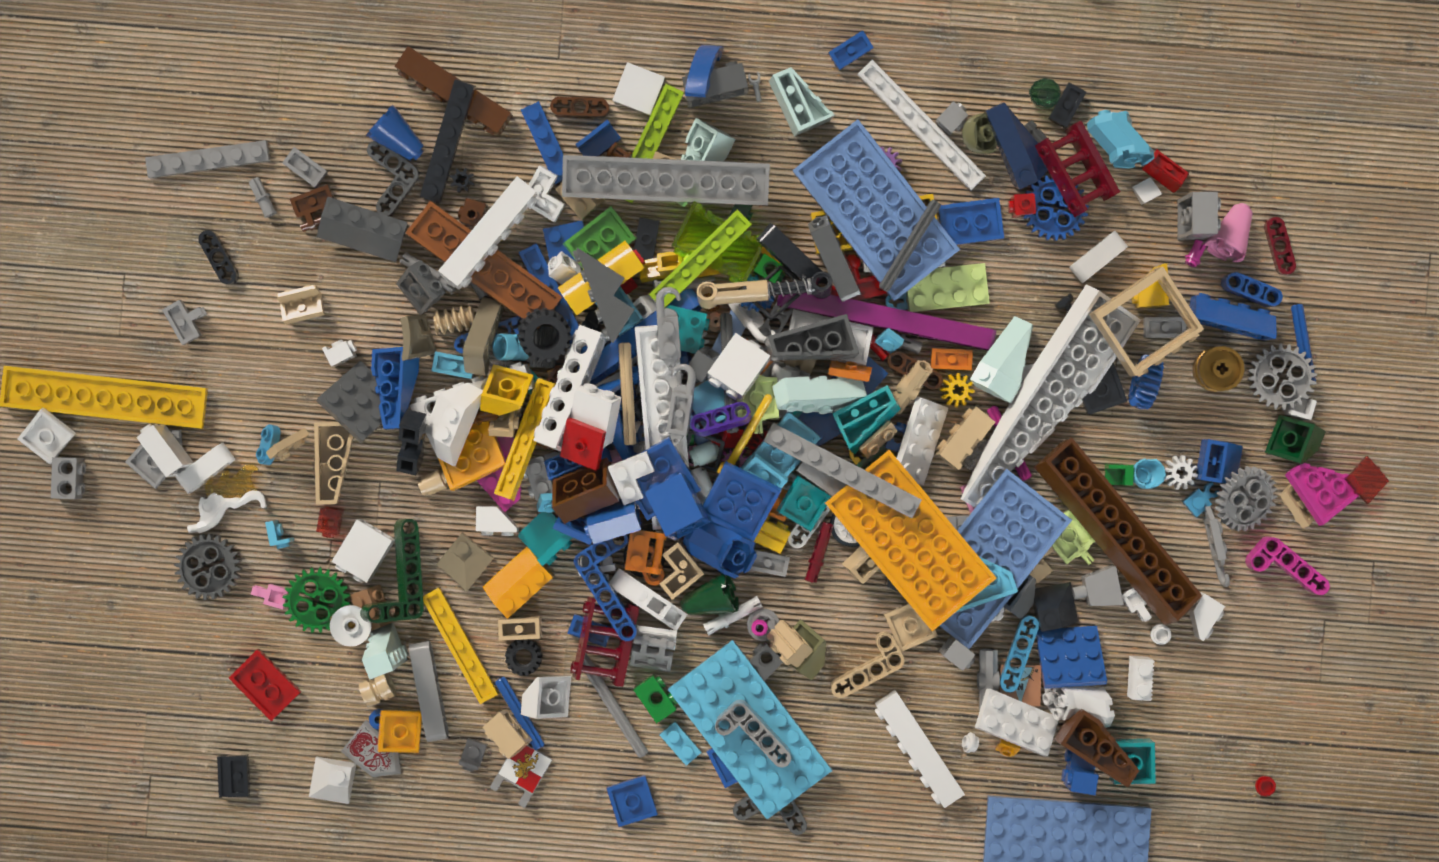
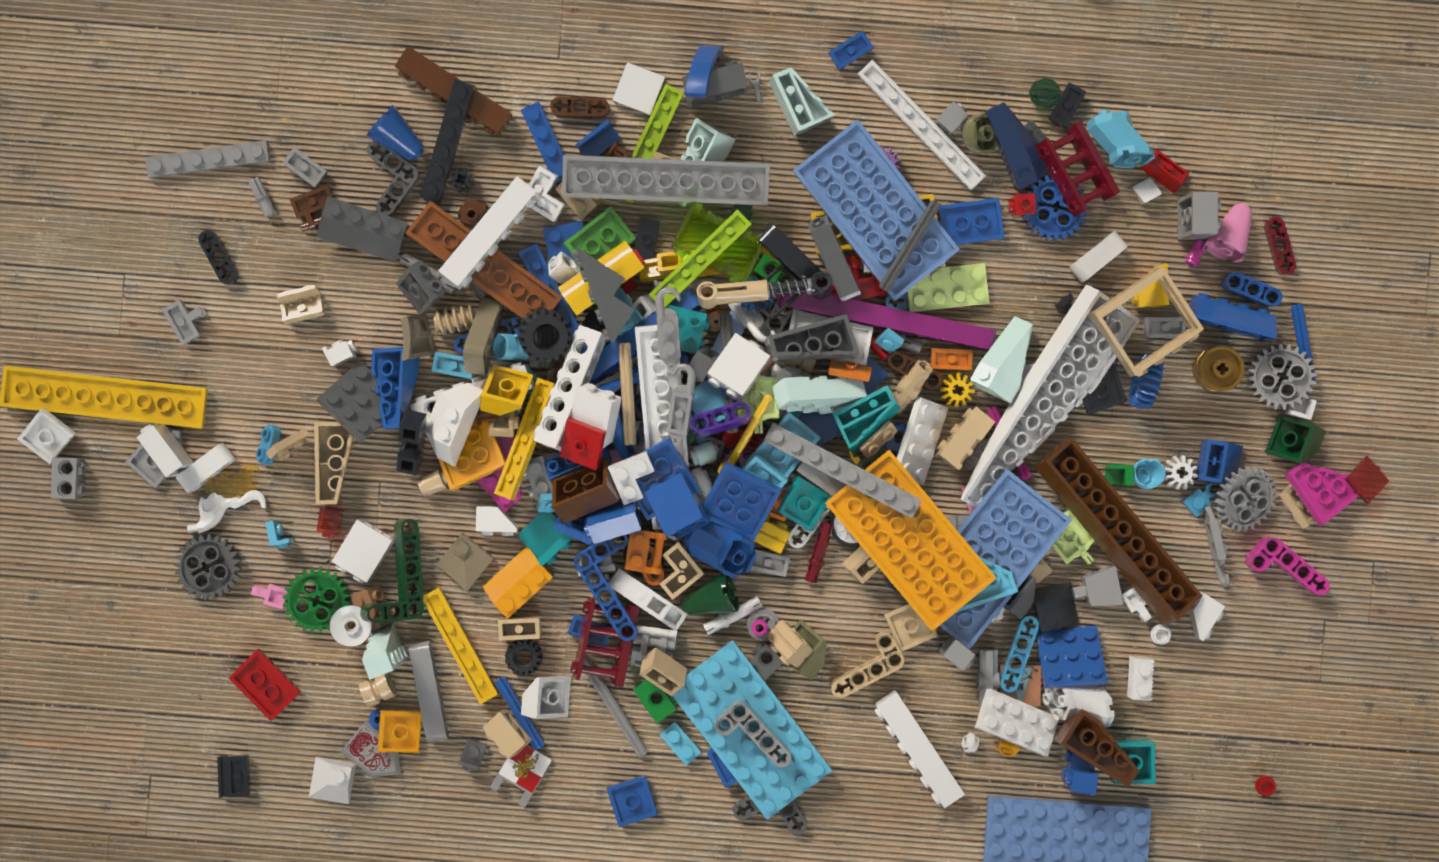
(663, 671): none -> tan brick

